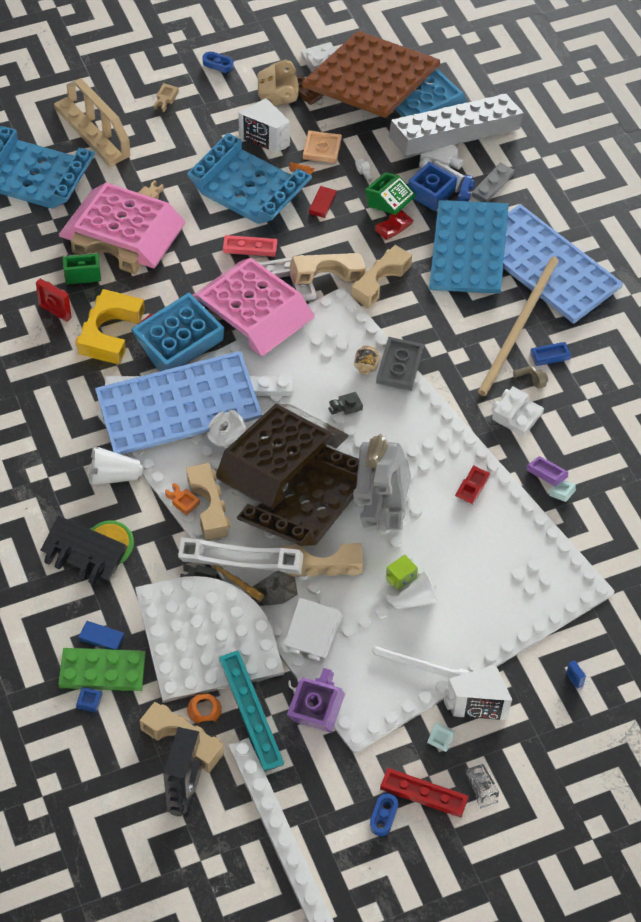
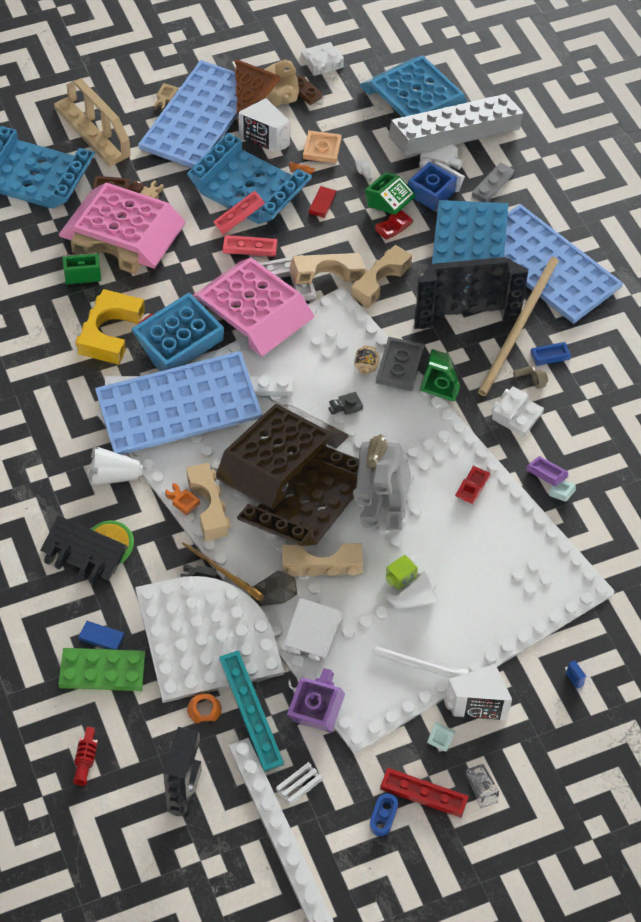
(53, 300): red plate -> none
(85, 756): none -> red hinge
(89, 699): blue tile -> none
(135, 186): none -> reddish brown plate
(161, 722): tan arch -> none
(194, 116): none -> light blue plate
(217, 62): blue plate -> none
(234, 425): white plate -> none
(239, 212): none -> coral plate
(241, 557): white arch -> none
(252, 84): none -> dark orange tile
(312, 772): none -> white tile
(371, 73): dark orange plate -> none
(440, 376): none -> green slope
(467, 185): blue plate -> none
(493, 286): none -> black slope

